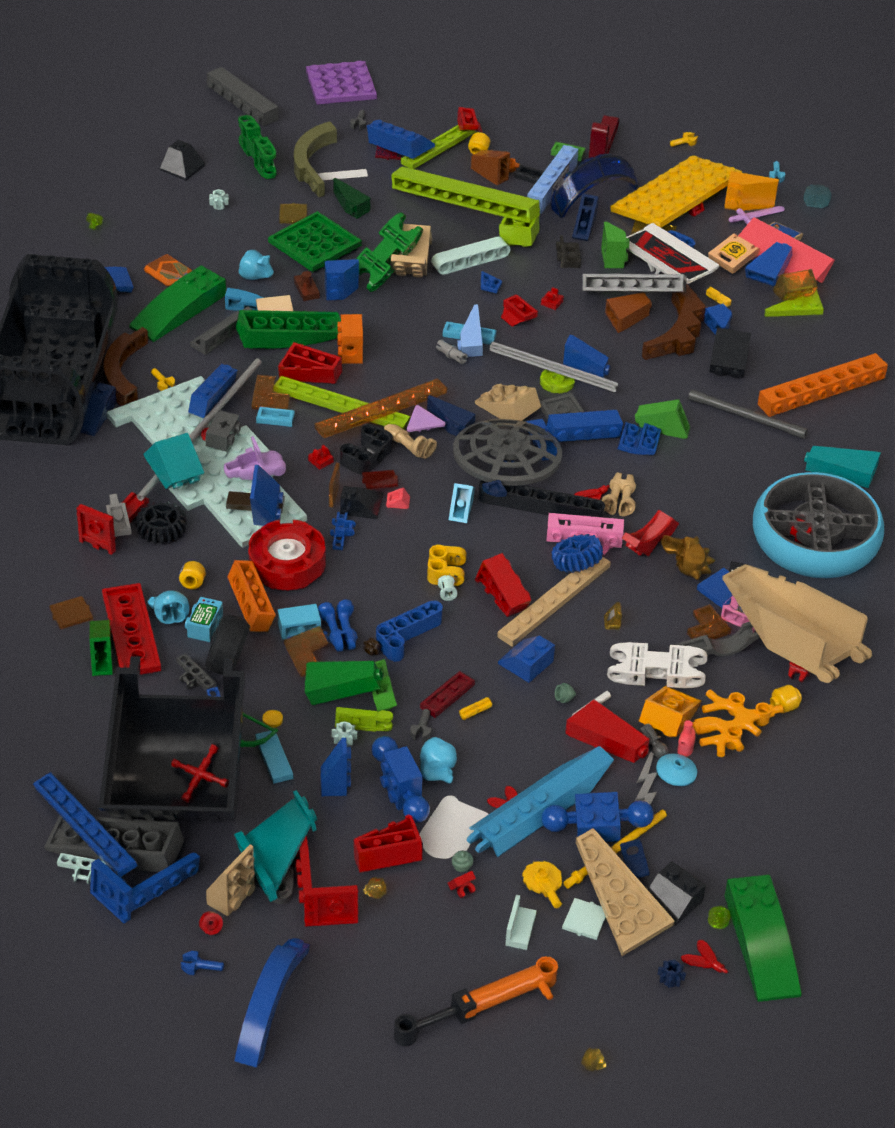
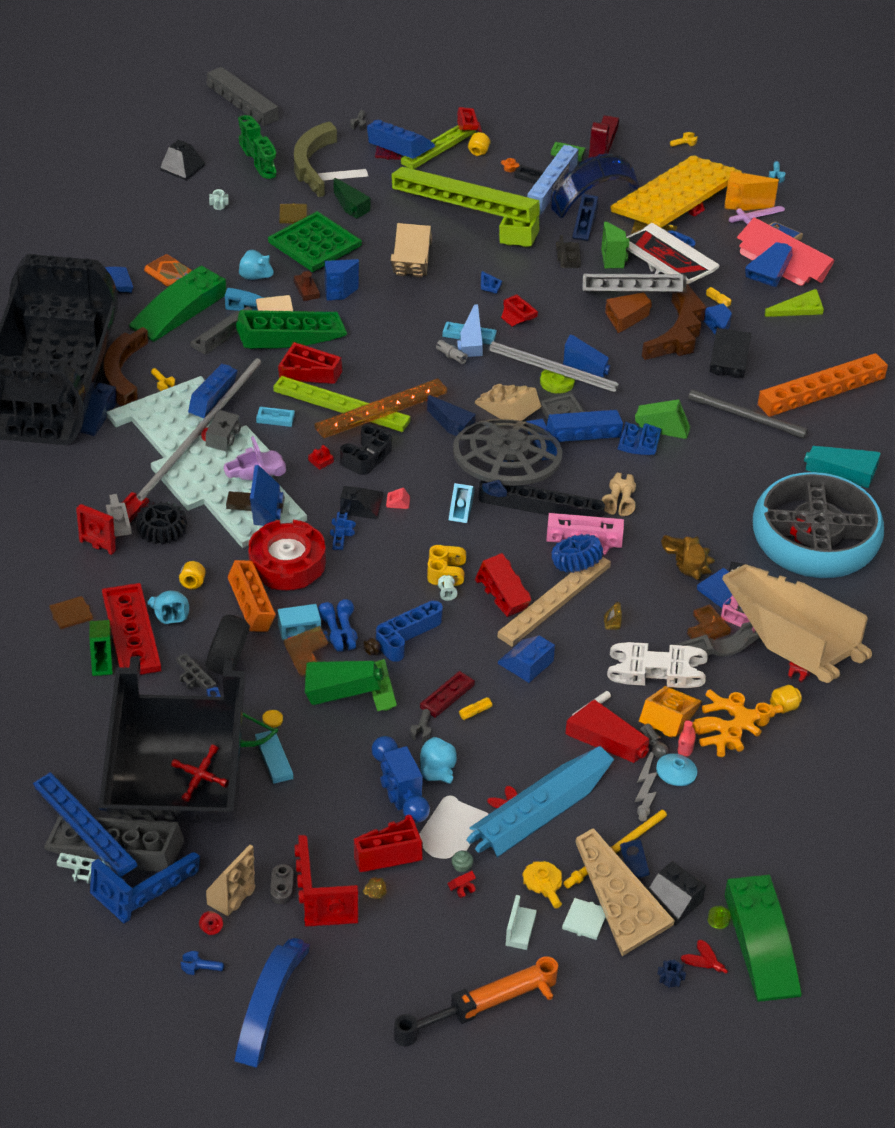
(94, 219): clear neon green tile -> none
(175, 461): teal slope -> none
(204, 619): medium azure brick -> none
(265, 396): clear orange tile -> none
(278, 842): teal piece -> none
(334, 484): clear orange piece -> none
(335, 769): blue slope -> none
(341, 82): medium lavender piece -> none
(344, 730): light aqua gear -> none
(350, 339): orange brick -> none
(365, 719): lime hinge -> none
(380, 479): clear red piece -> none
(394, 242): green piece -> none
(419, 447): tan piece -> none
(423, 420): lavender piece -> none
(470, 255): light aqua beam -> none
(492, 165): dark orange slope -> none
(552, 299): red tile -> none
(564, 693): sand green plate -> none
(593, 1060): clear yellow plate -> none
(594, 493): red piece -> none
(598, 812): blue brick -> none
(646, 538): red arch -> none
(735, 249): light nougat container -> none
(795, 285): clear yellow slope -> none
(817, 196): clear light blue gear -> none

